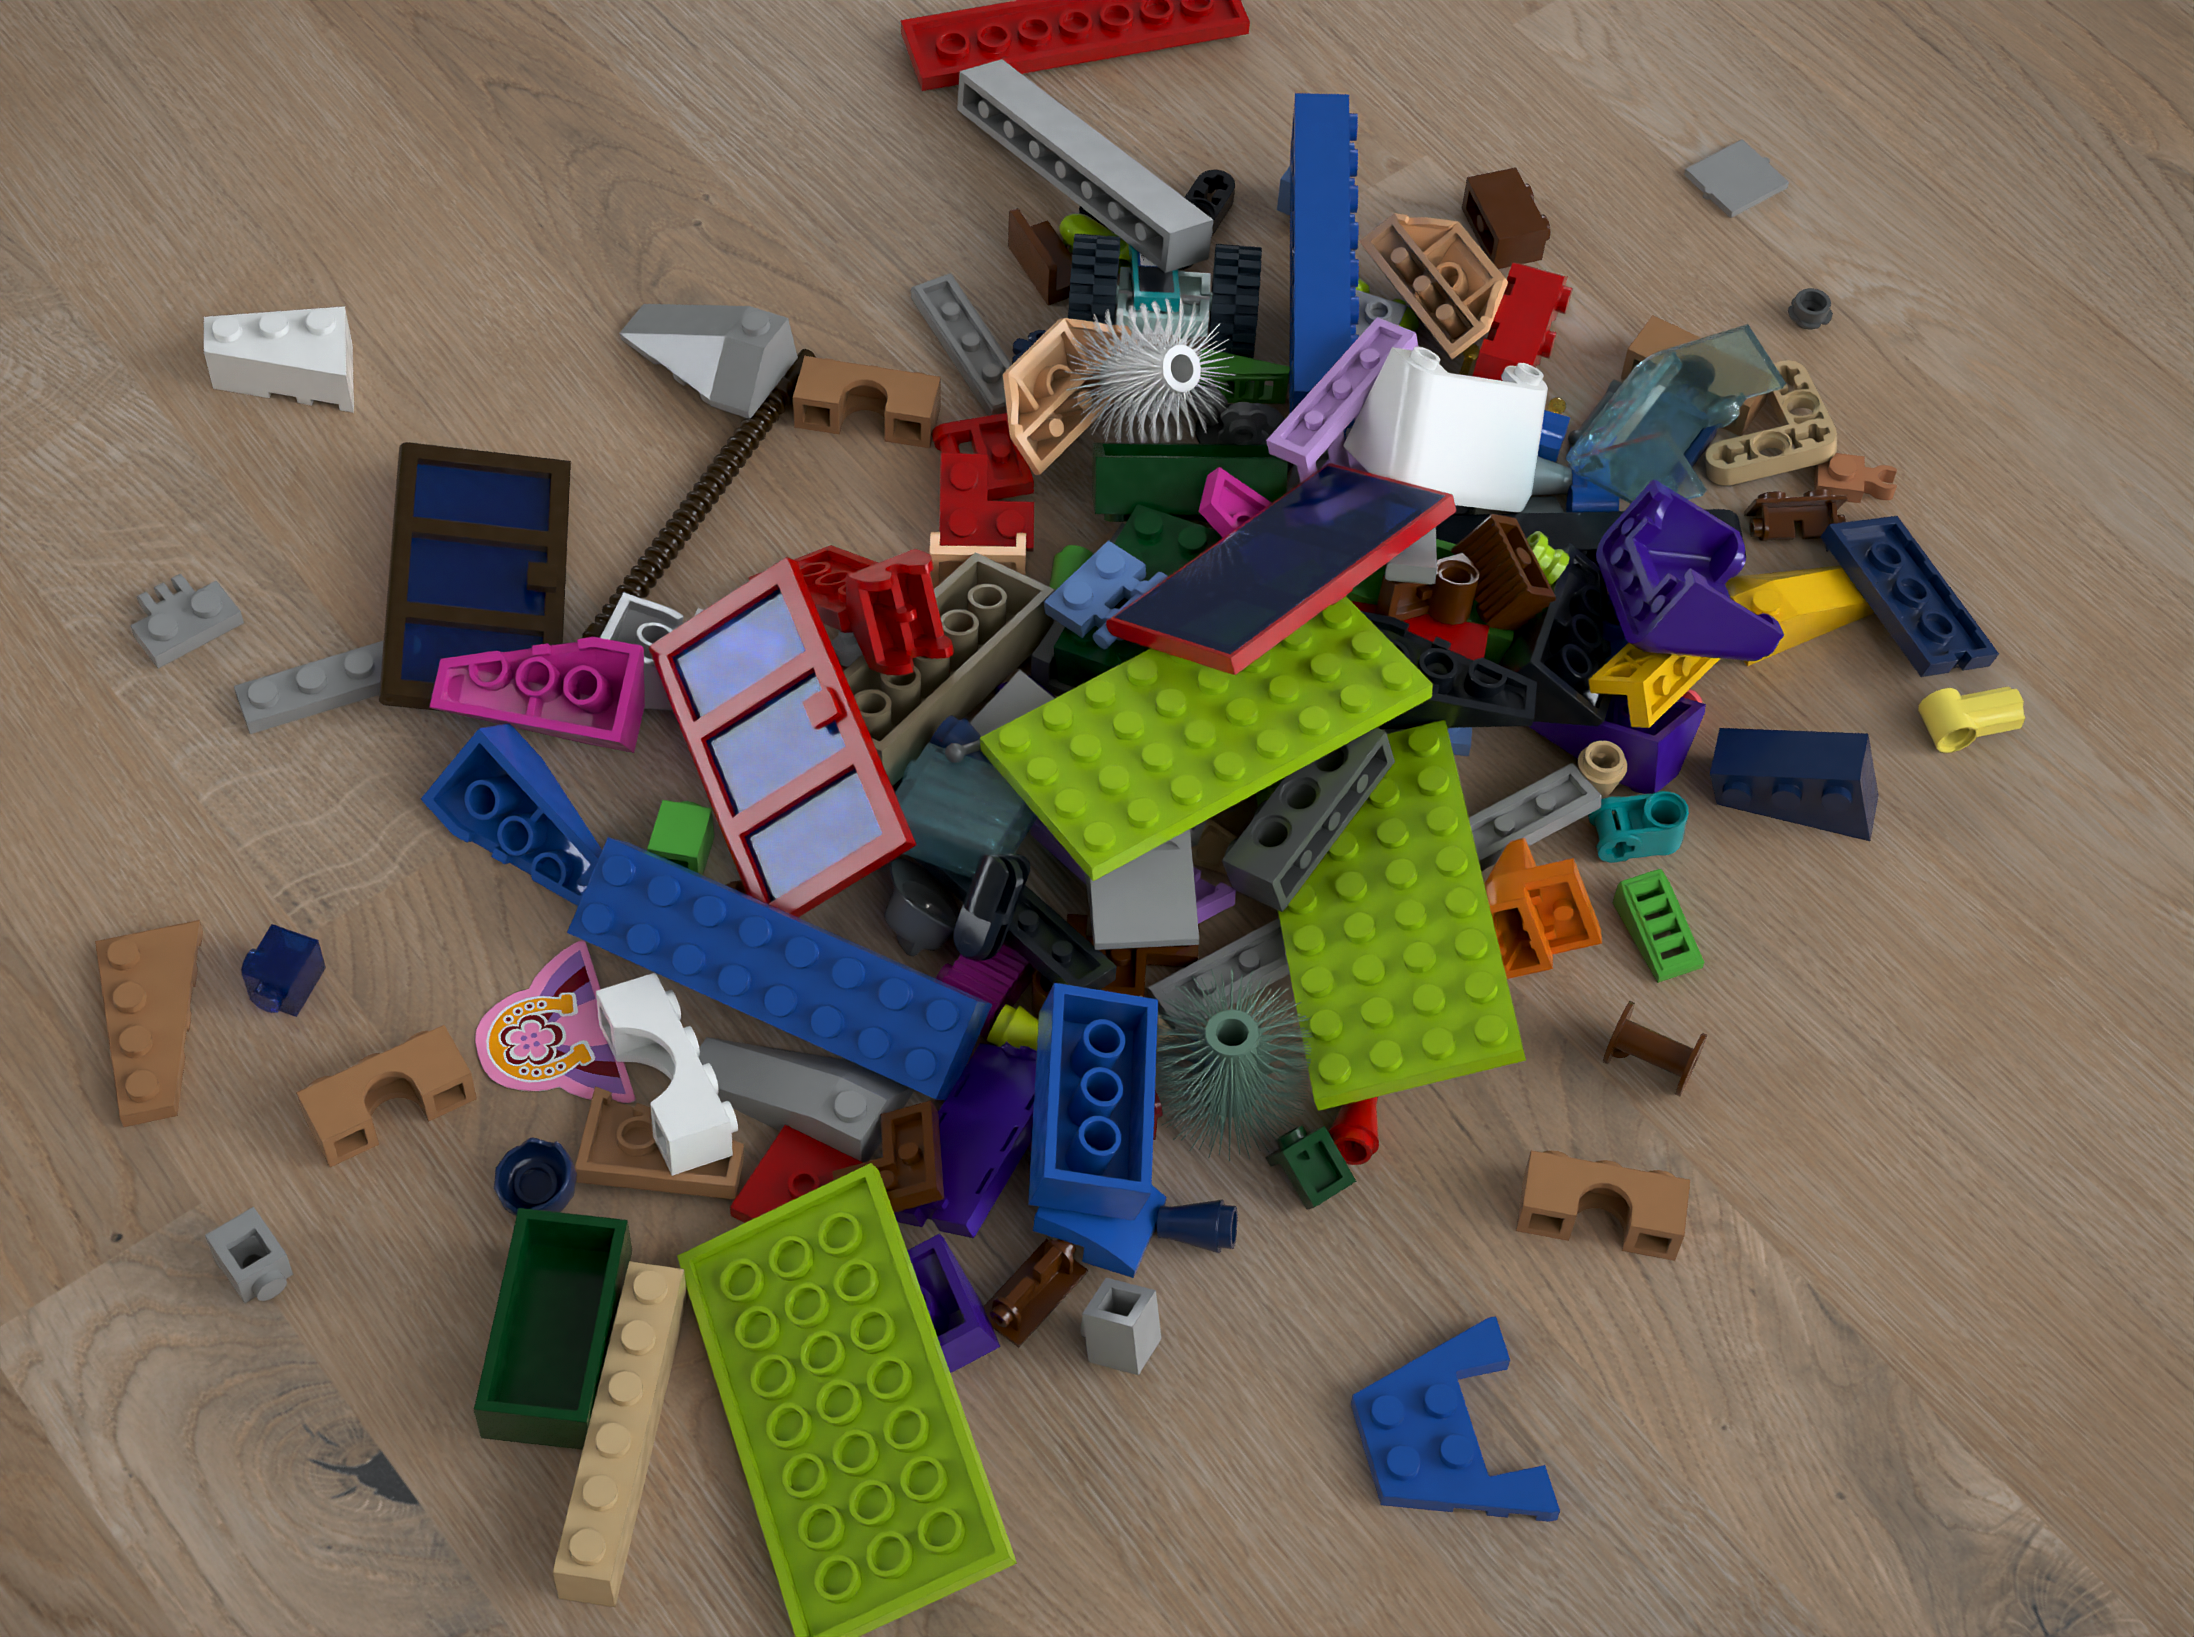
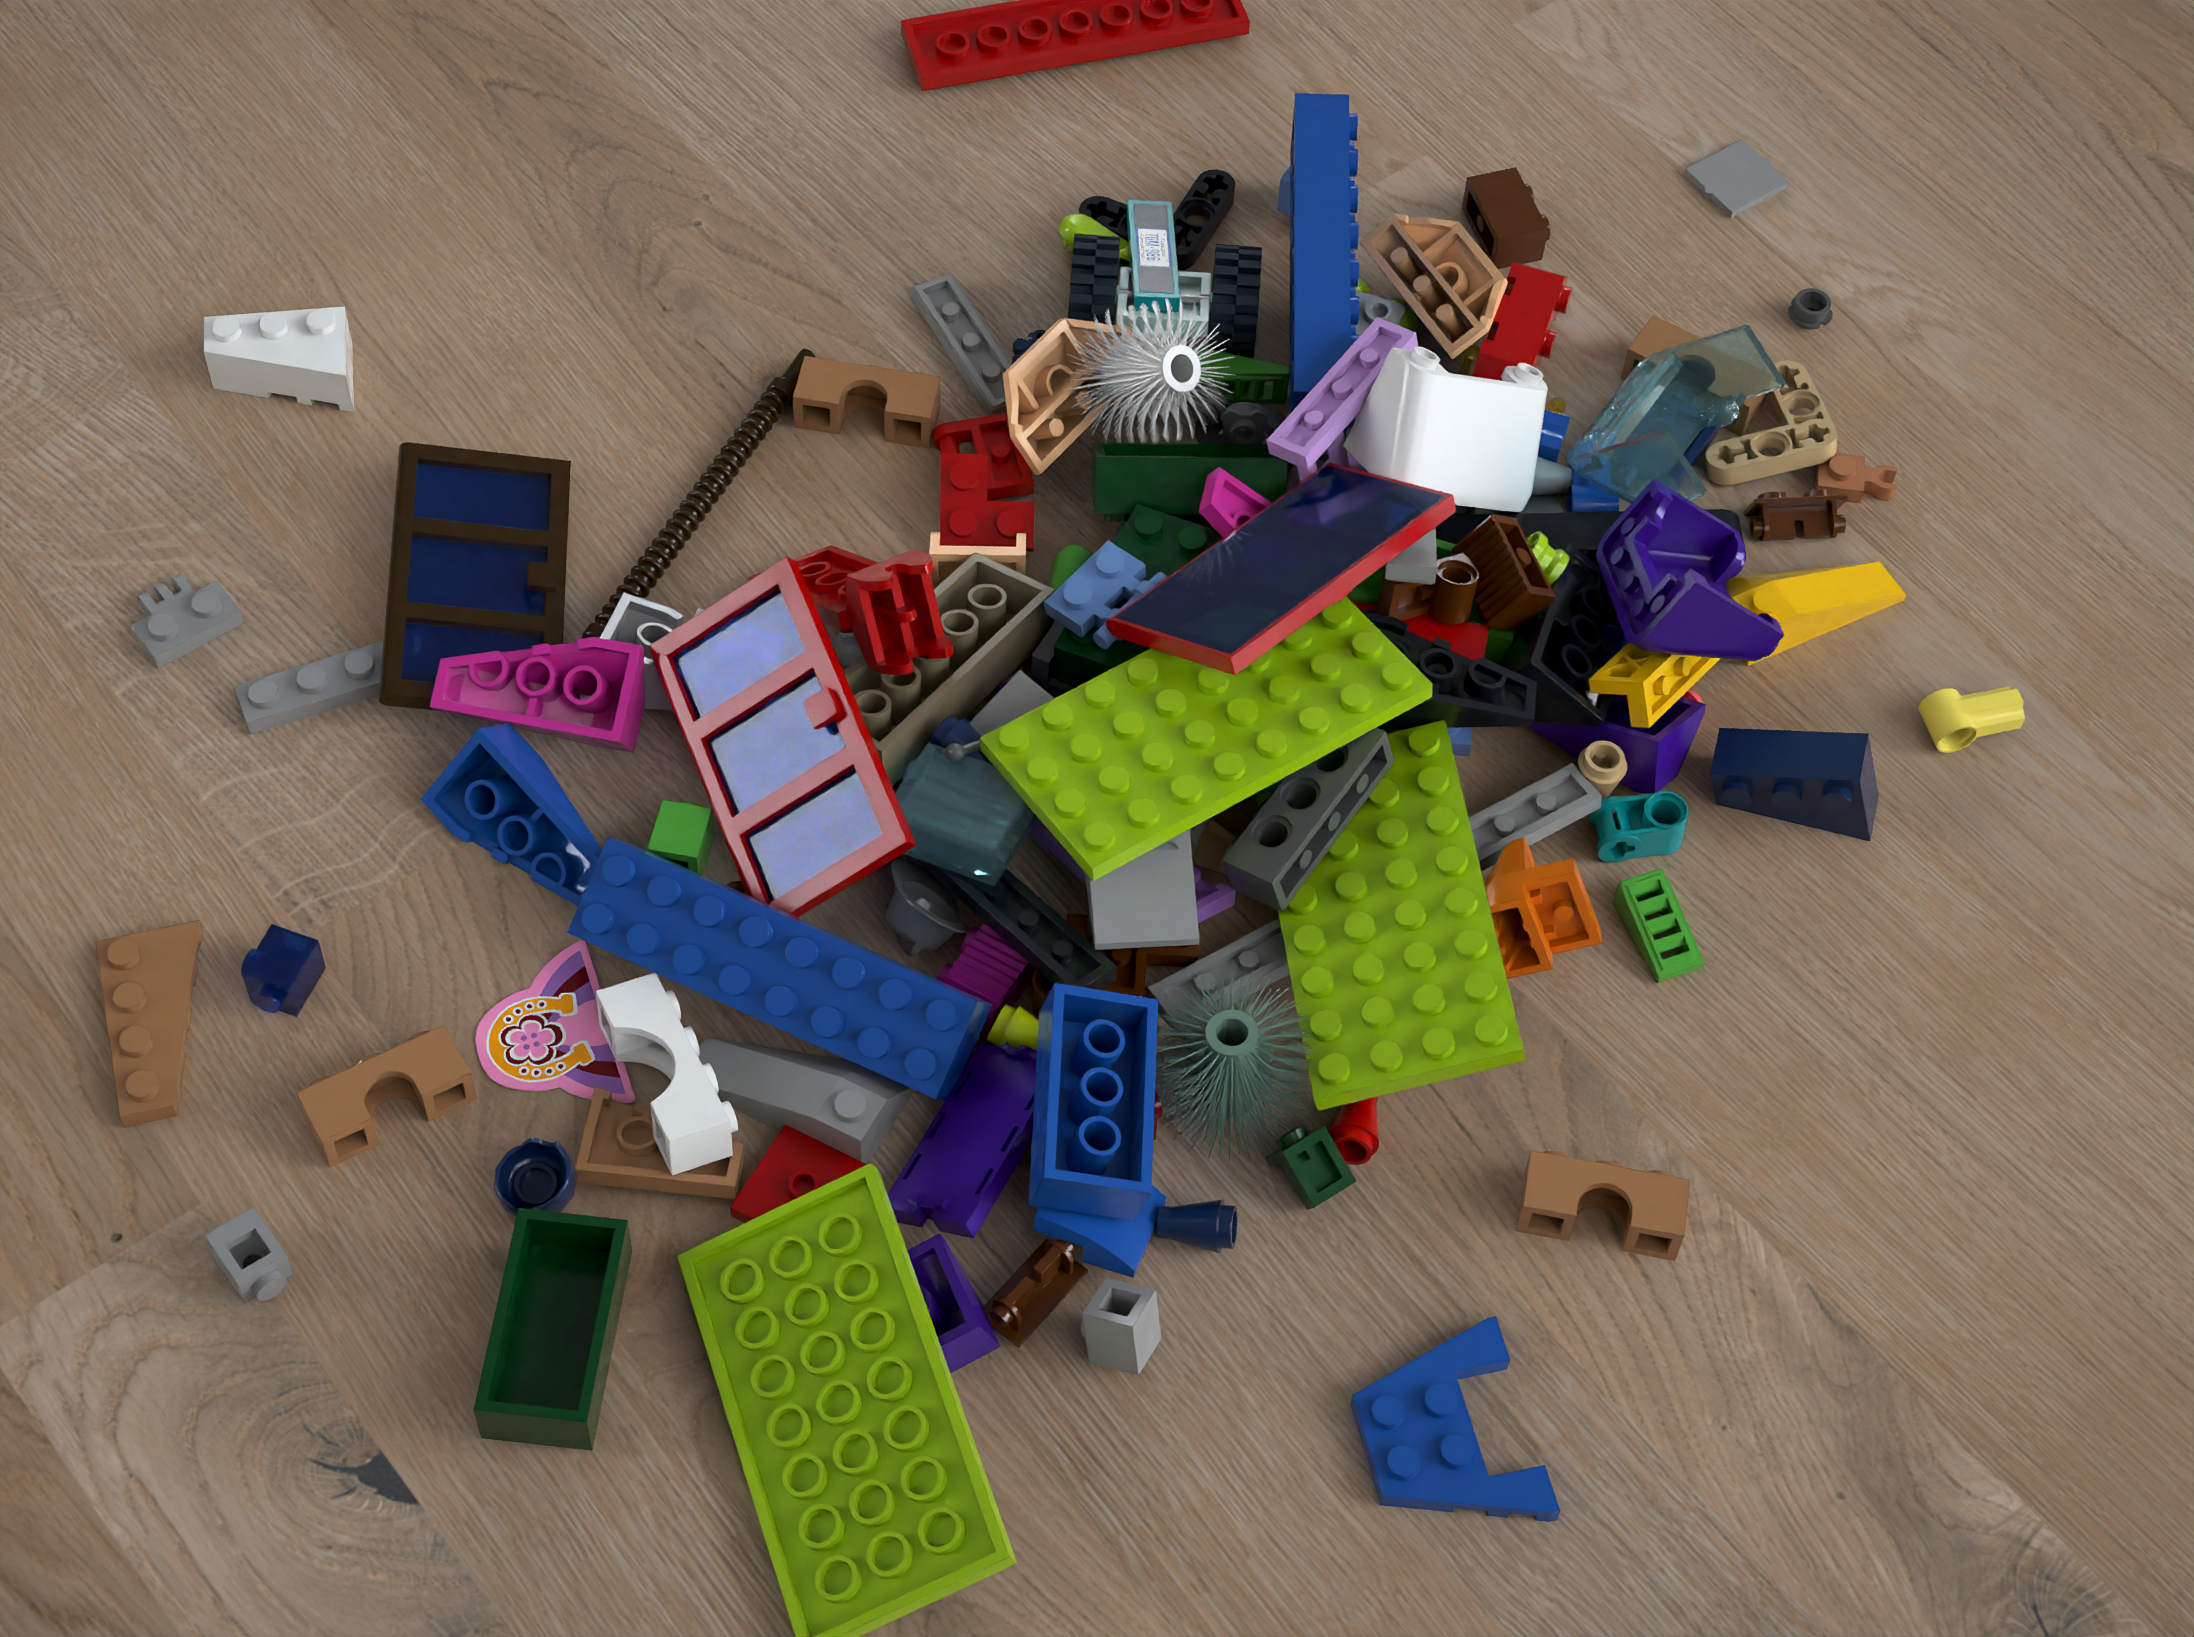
(620, 1435): tan brick -> none
(719, 350): light grey wedge -> none
(910, 1157): reddish brown plate -> none
(990, 905): black arm -> none
(1041, 256): reddish brown panel -> none
(1085, 166): light grey brick -> none
(1576, 434): dark grey hinge -> none
(1653, 1048): reddish brown piece -> none
(1909, 595): dark blue piece -> none

